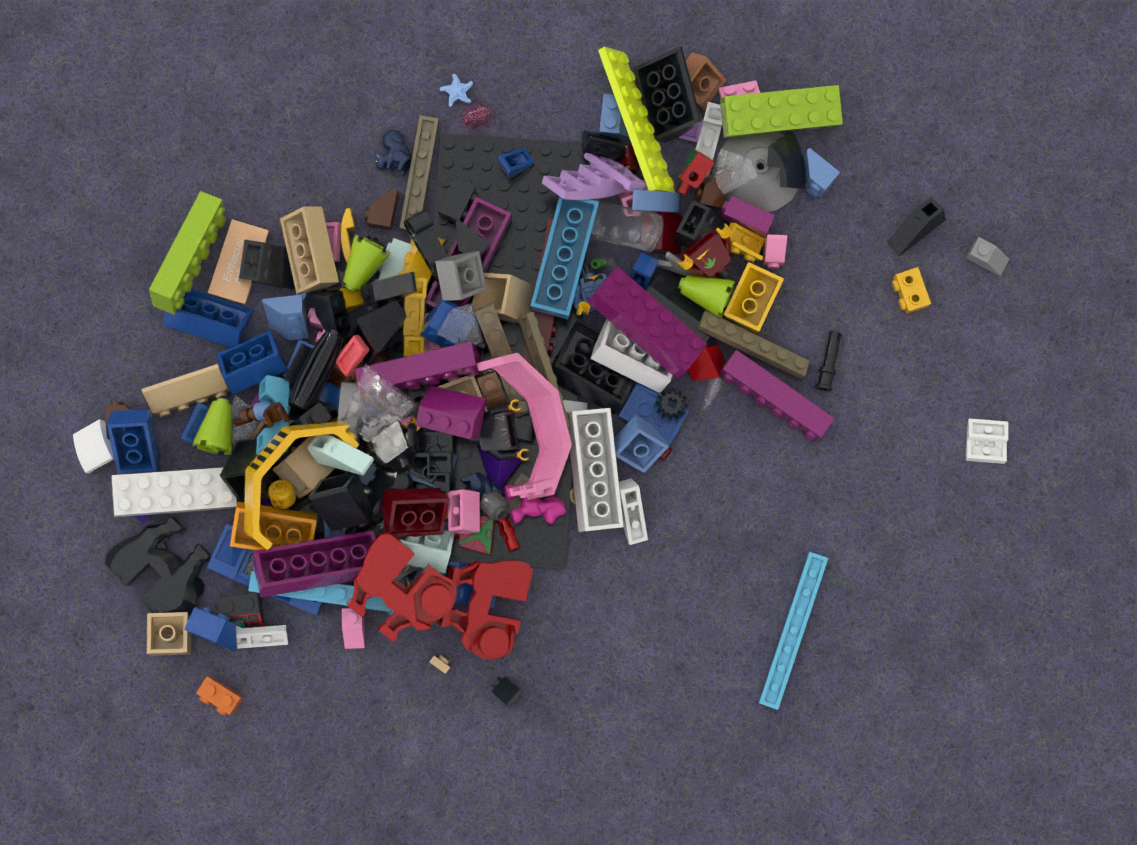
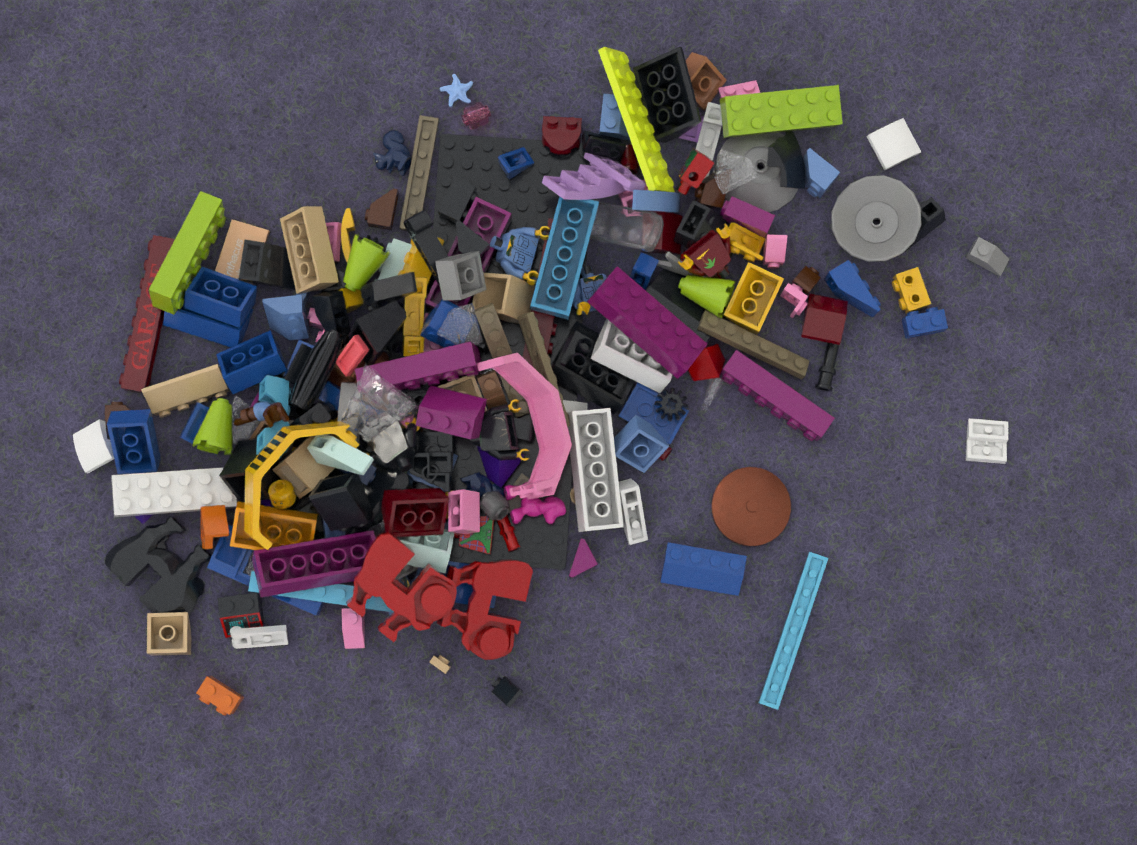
(146, 323): none -> dark red brick
(212, 524): none -> orange panel
(212, 628): blue slope -> none
(220, 297): none -> blue brick
(517, 251): none -> medium blue torso
(561, 133): none -> dark red slope
(583, 559): none -> magenta slope
(604, 262): arm -> none
(703, 569): none -> blue slope
(751, 506): none -> copper dish
(795, 296): none -> bright pink bracket
(807, 279): none -> reddish brown slope
(824, 319): none -> dark red slope
(848, 286): none -> blue slope
(873, 200): none -> light grey dish
(893, 144): none -> white slope
(924, 323): none -> blue brick

